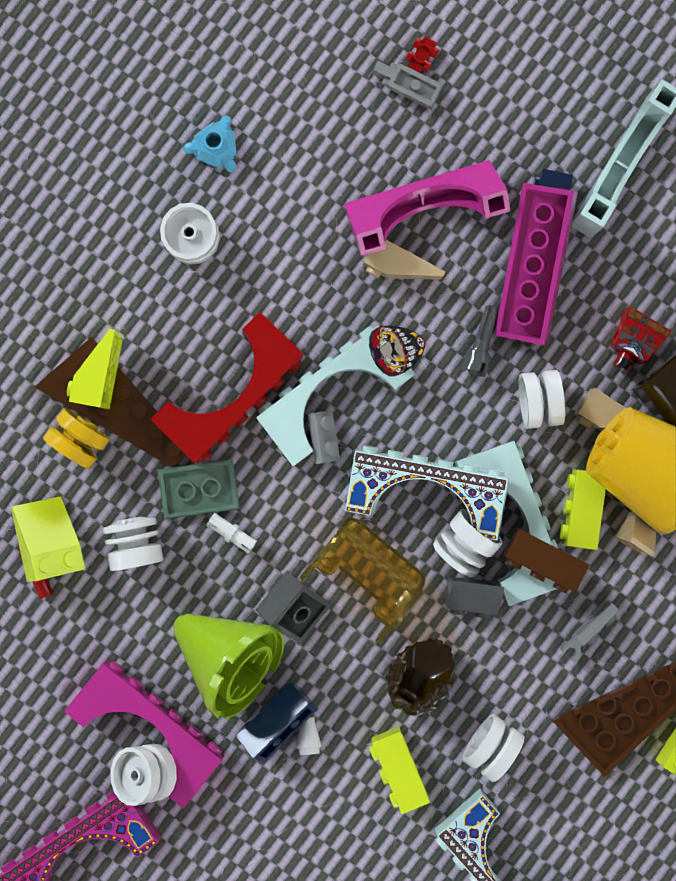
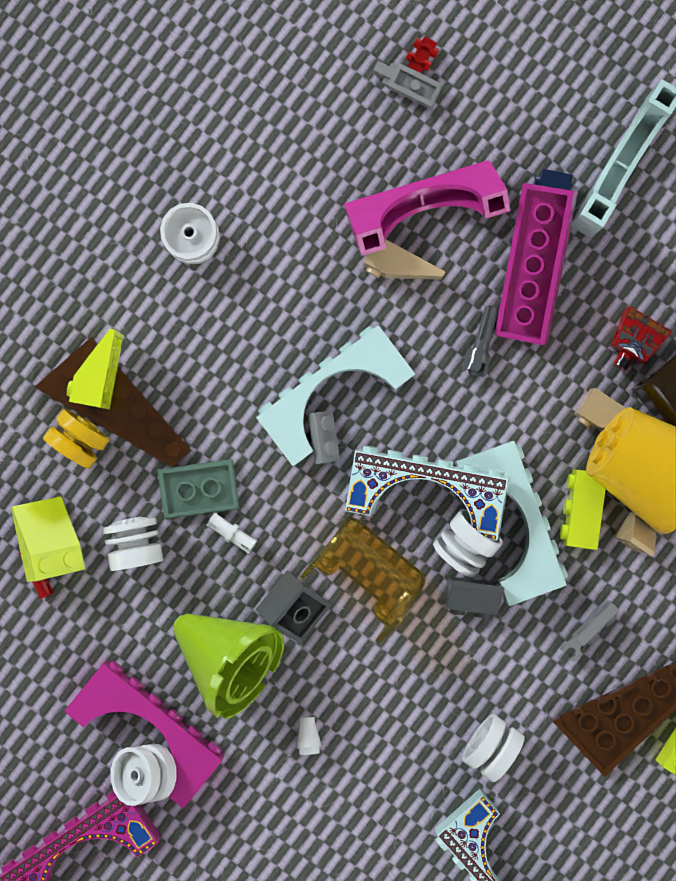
(199, 433): red arch -> none
(215, 145): medium azure rock -> none
(276, 722): dark blue brick -> none
(395, 349): shield -> none
(399, 770): neon yellow brick -> none
(421, 677): dark brown hair -> none
(541, 399): white wheel -> none
(545, 561): reddish brown brick -> none

